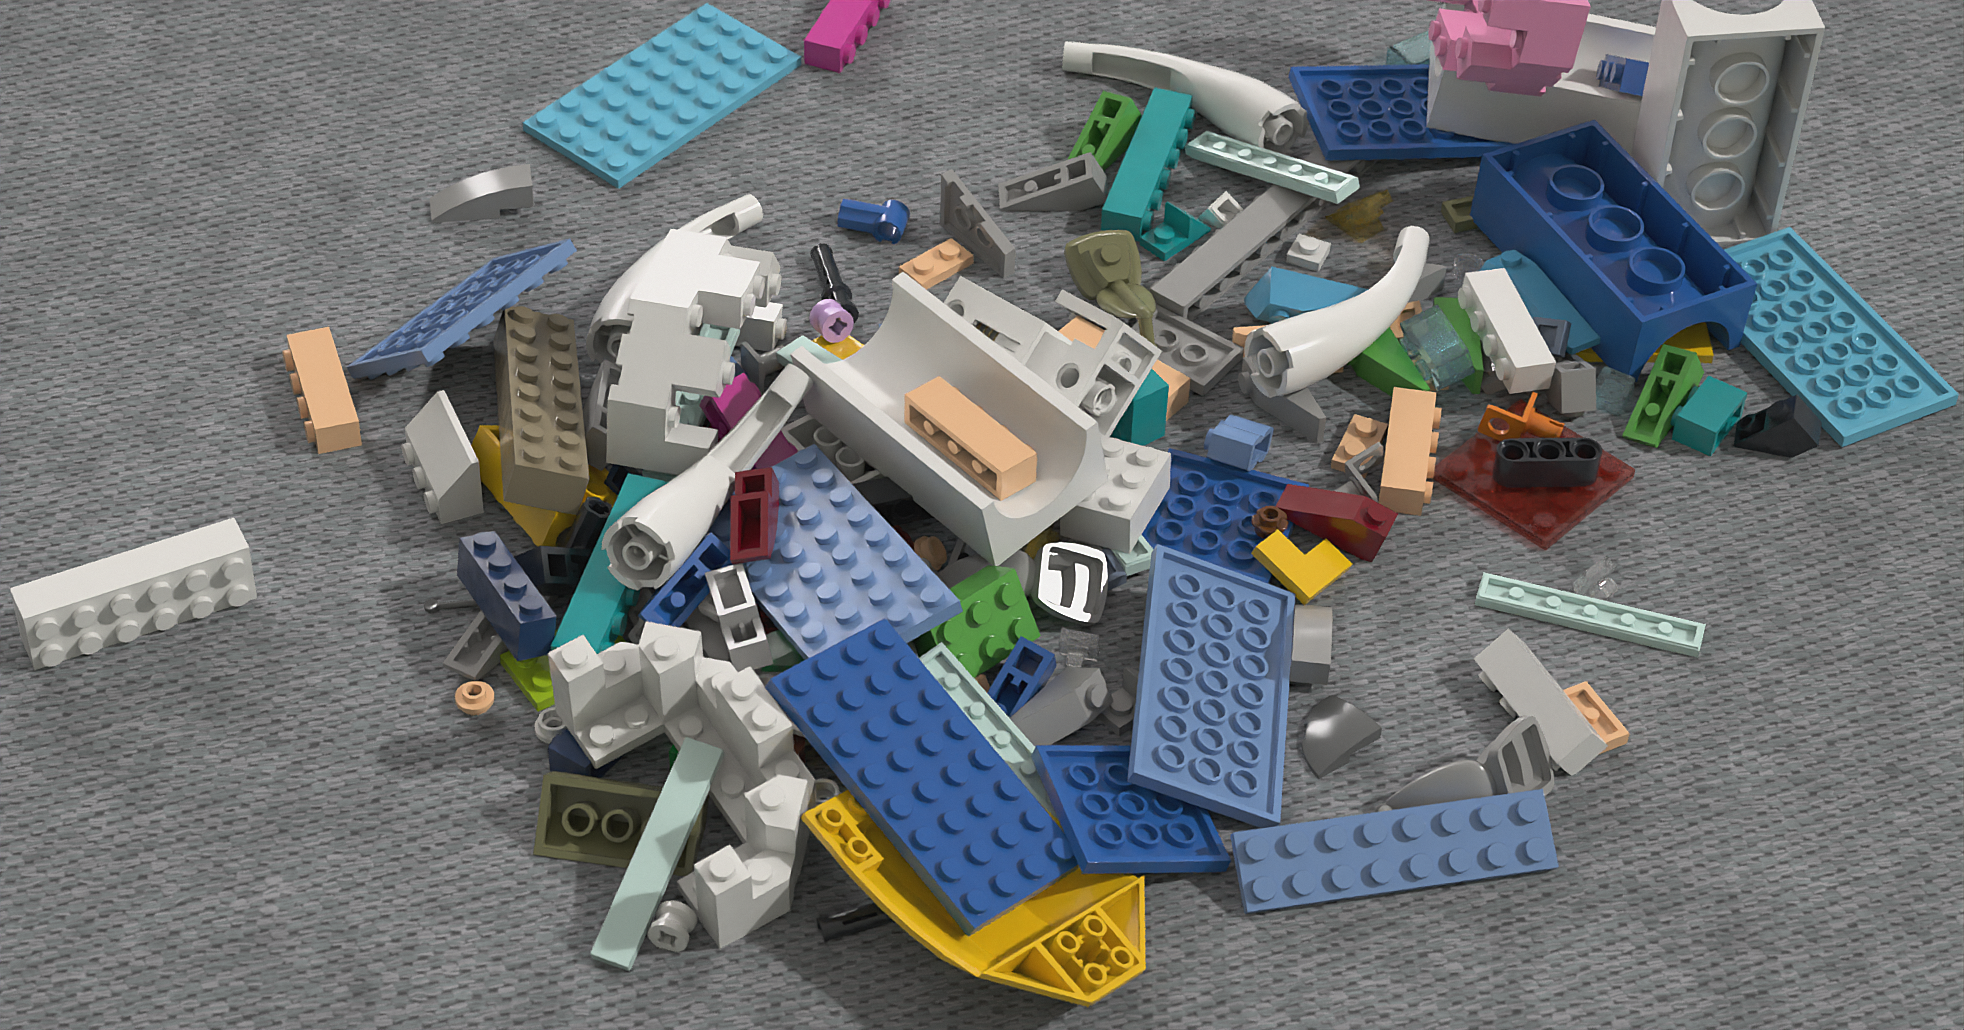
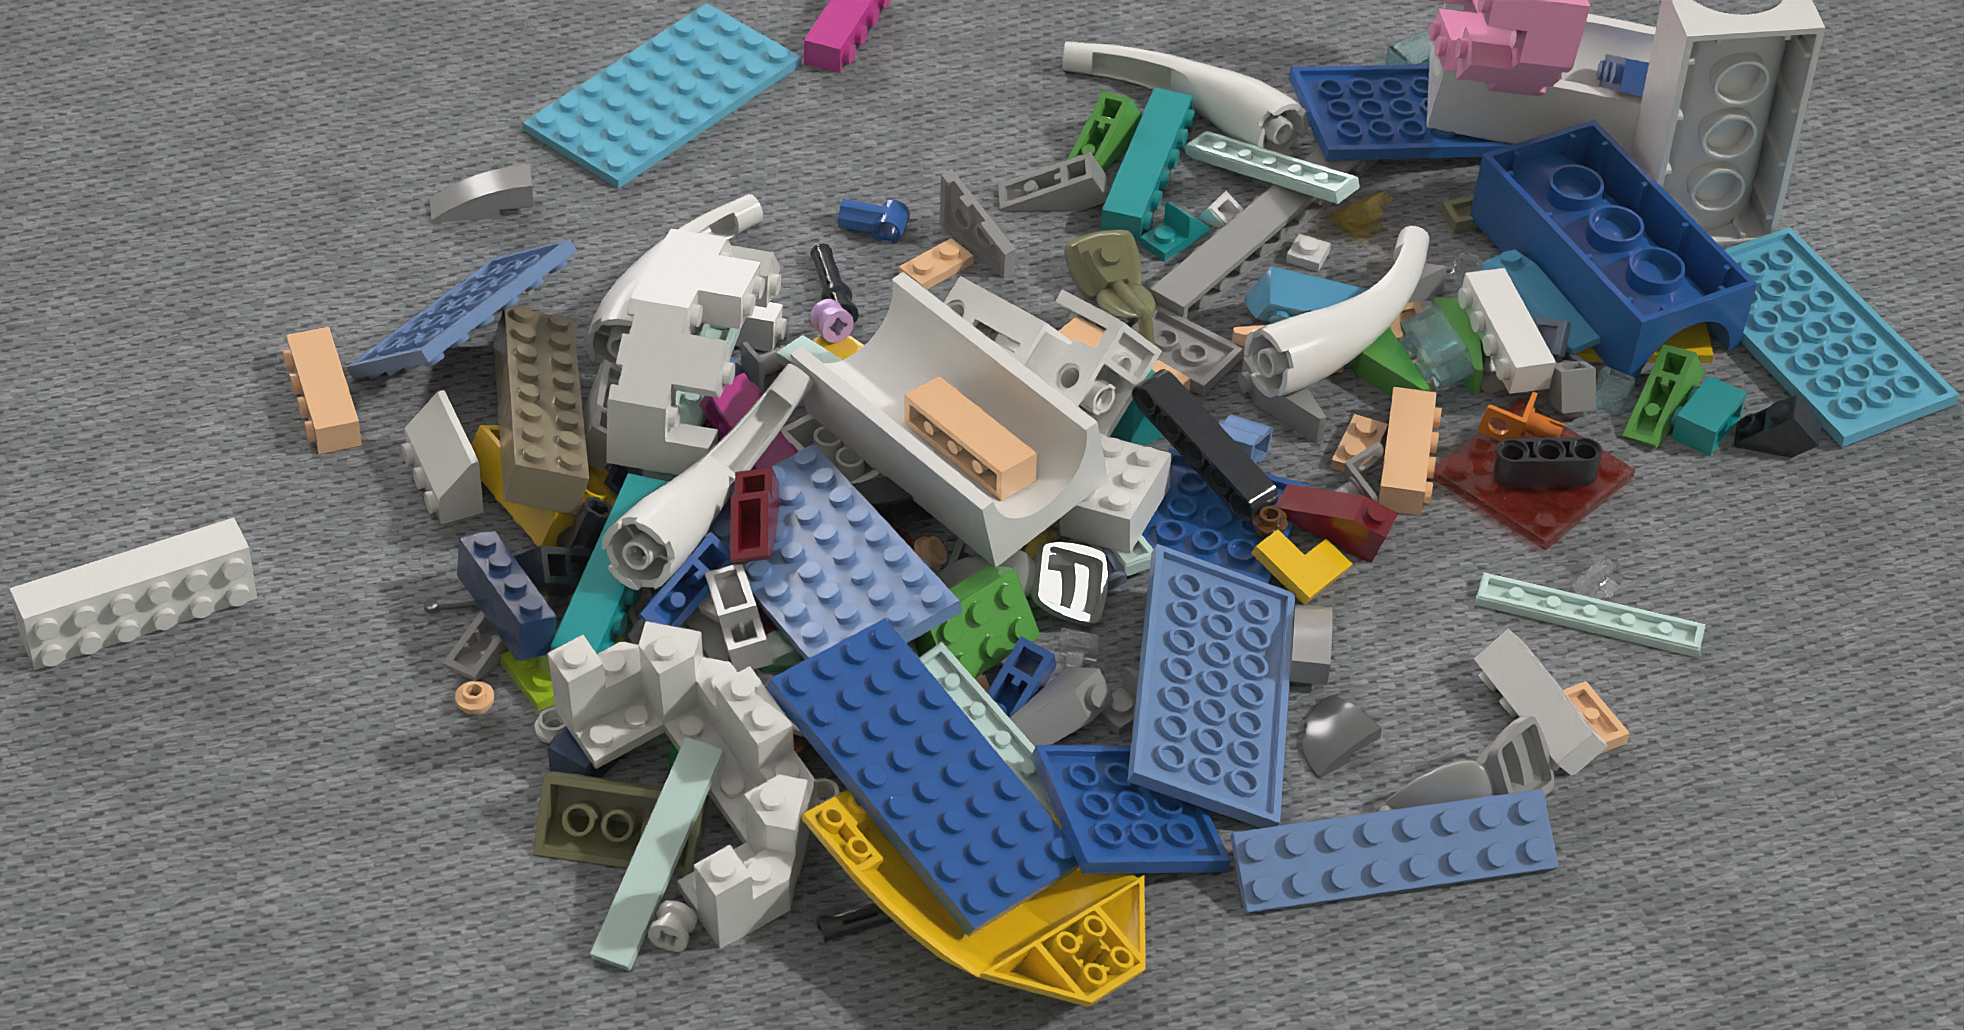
(1204, 444): none -> black beam

